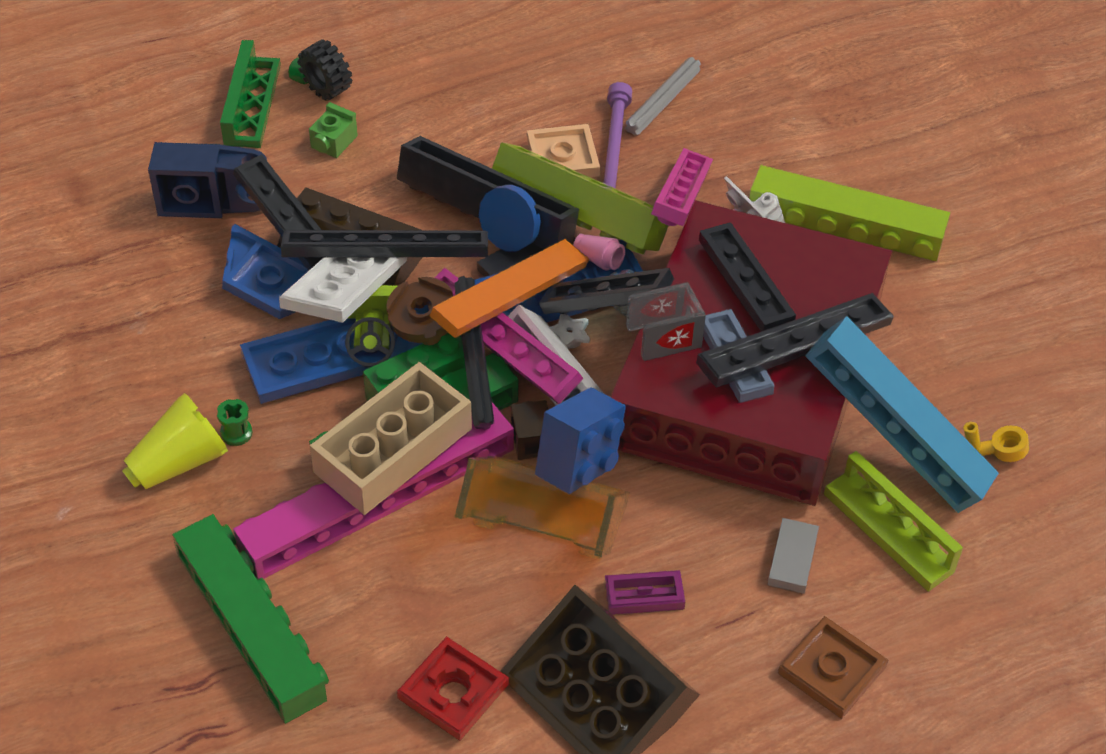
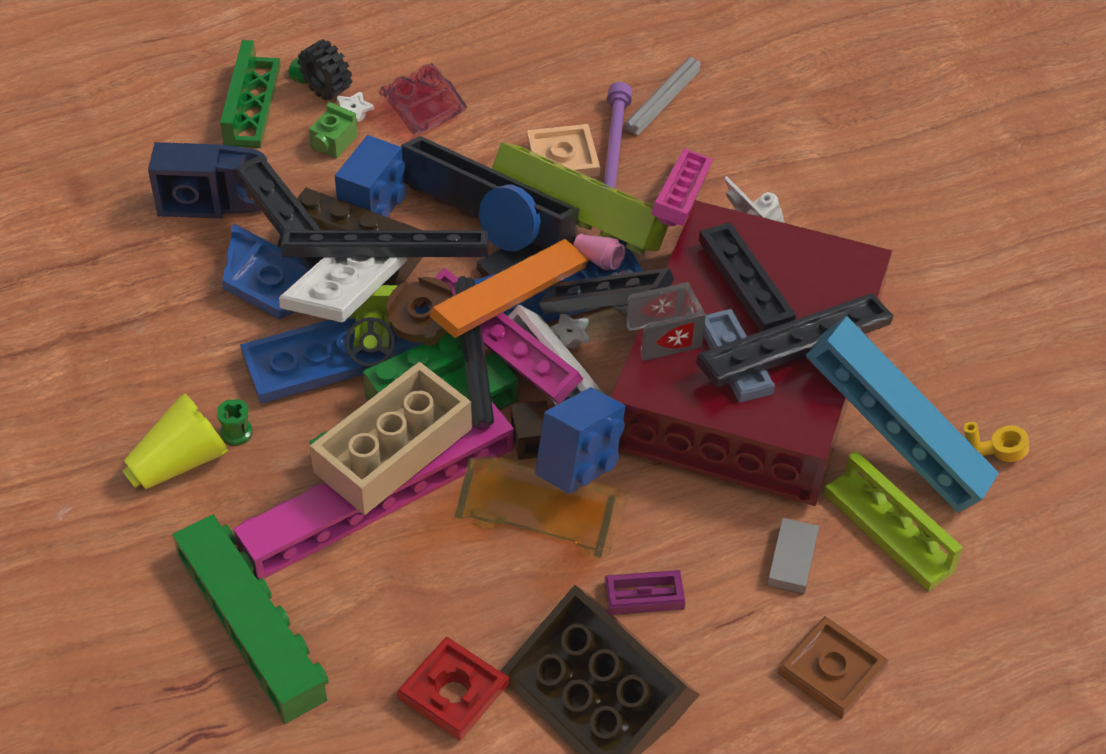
(355, 104): none -> white plate
(372, 176): none -> blue brick
(423, 99): none -> clear pink slope
(854, 213): lime brick -> none

